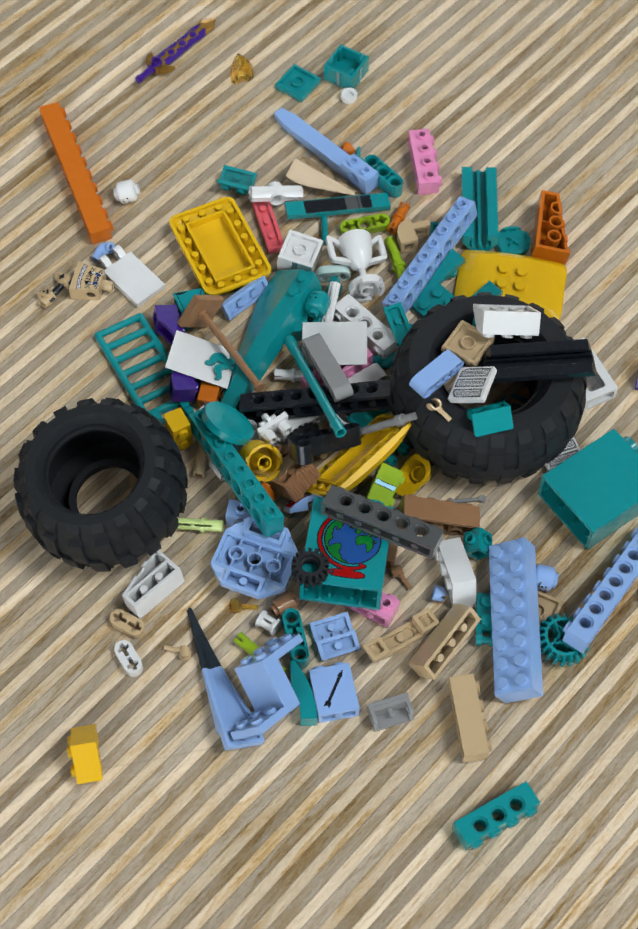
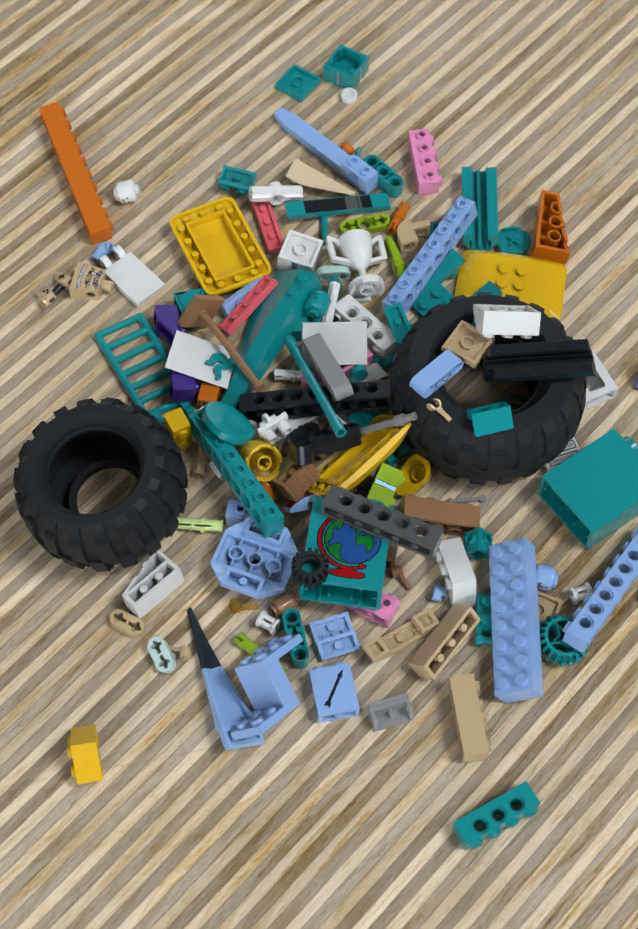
(124, 660): white beam -> none
(161, 63): sword -> none
(165, 652): none -> light aqua beam
(241, 70): clear yellow brick -> none
(248, 305): none -> coral tile
(303, 691): teal slope -> none
(358, 373): none -> teal tile
(472, 384): white tile -> none
(579, 593): none -> white bush

